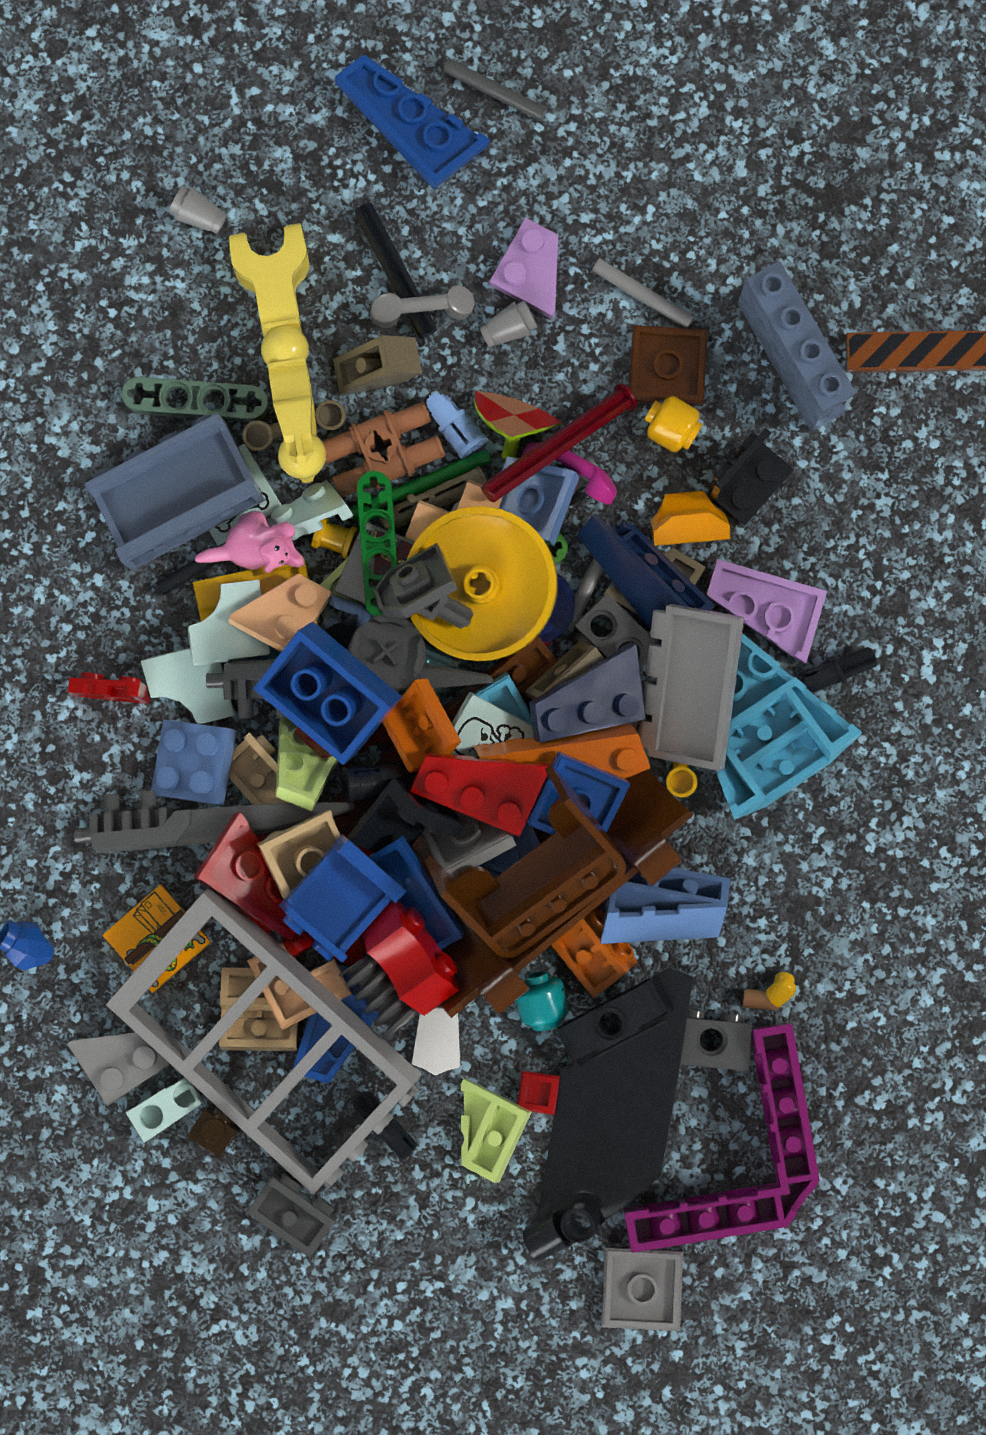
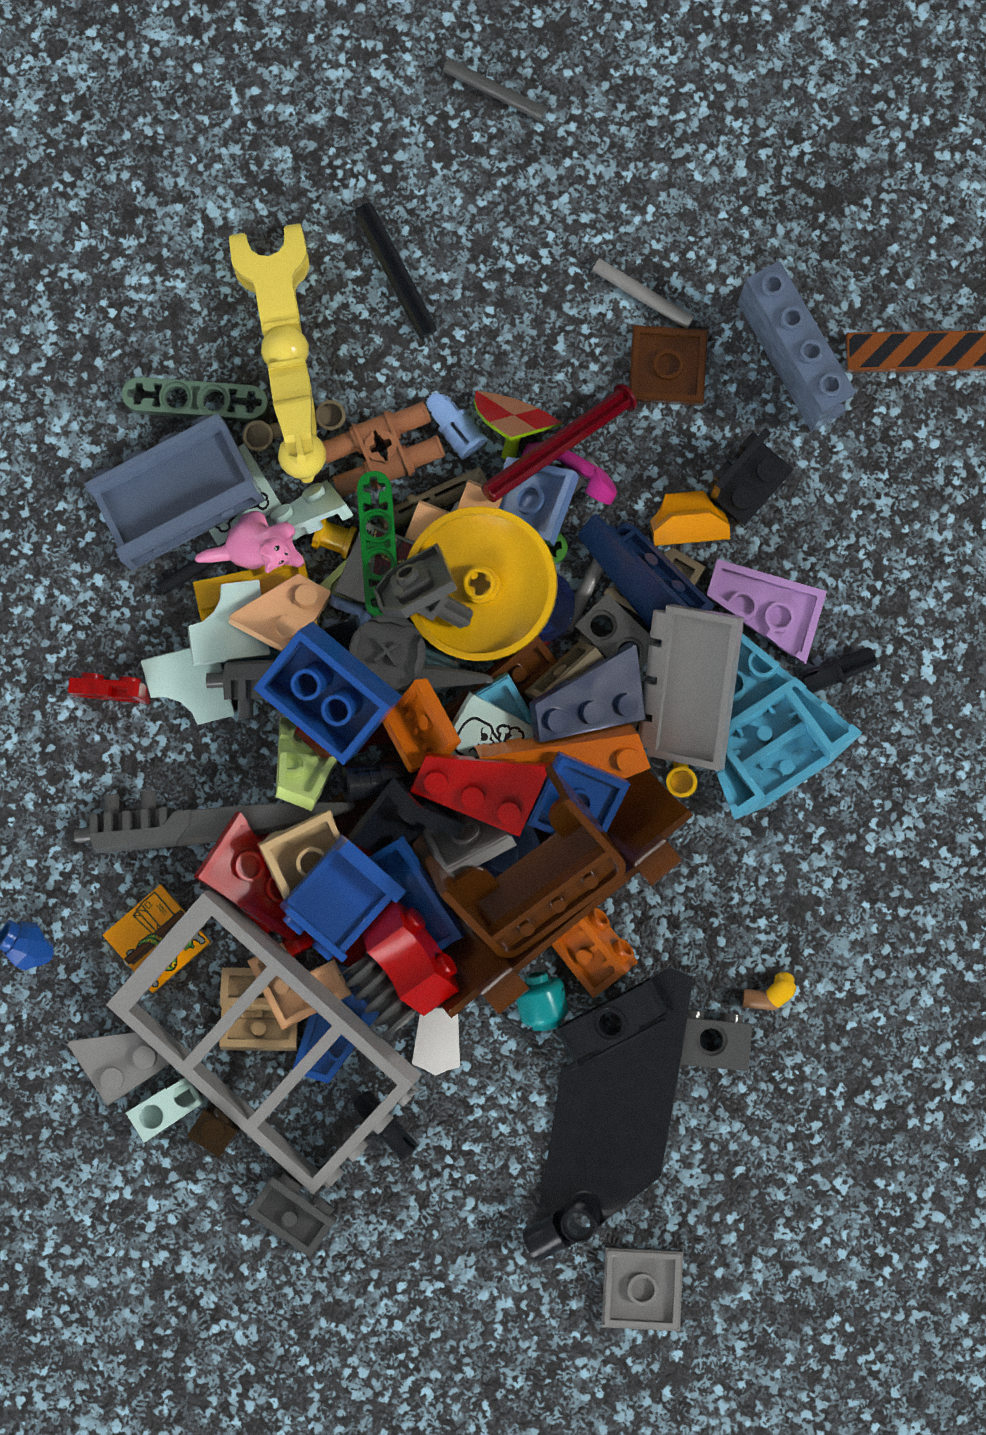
(193, 762): medium blue plate -> none
(196, 210): light grey cone -> none
(255, 770): tan bracket -> none
(377, 364): dark tan slope -> none
(388, 306): light grey bar -> none
(419, 131): blue wing -> none
(430, 480): green bar -> none
(489, 1130): yellowish green wing -> none
(510, 324): light grey cone -> none
(530, 268): lavender wing -> none
(538, 1092): red tile -> none
(673, 424): yellow head -> none
(674, 908): medium blue wedge -> none
(756, 1206): magenta brick -> none

